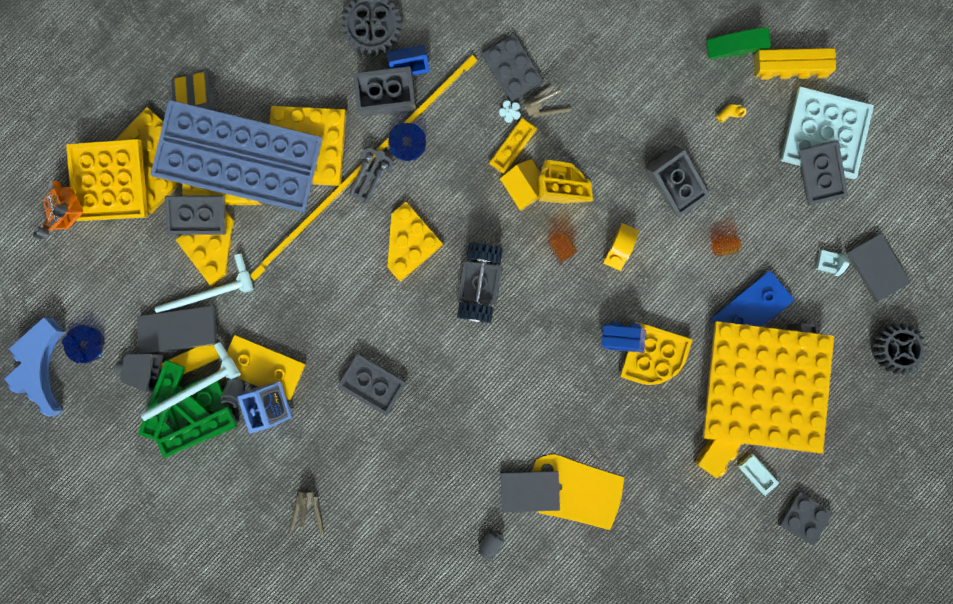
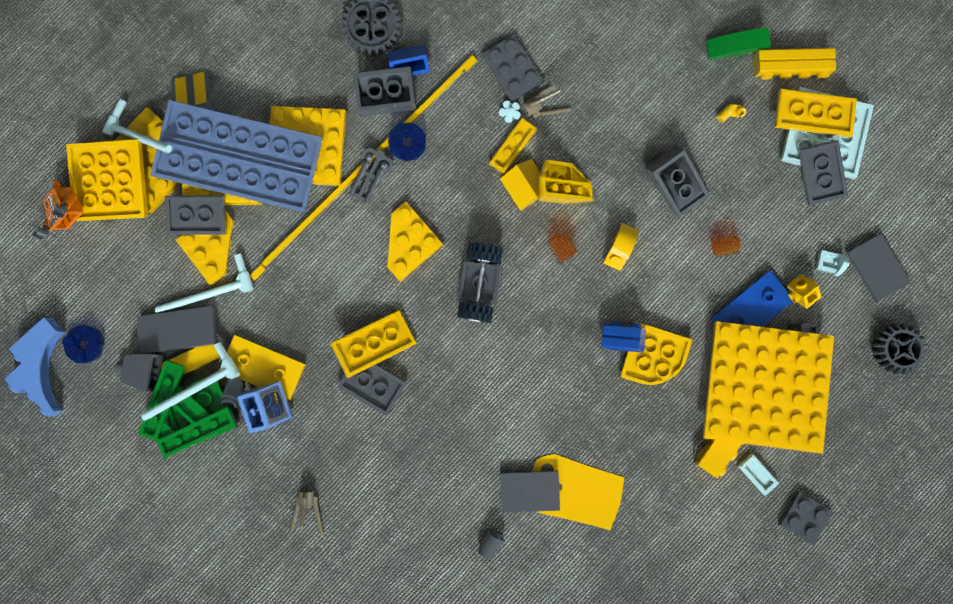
(112, 126): none -> light aqua bar
(373, 343): none -> yellow plate
(804, 291): none -> yellow brick
(815, 113): none -> yellow plate

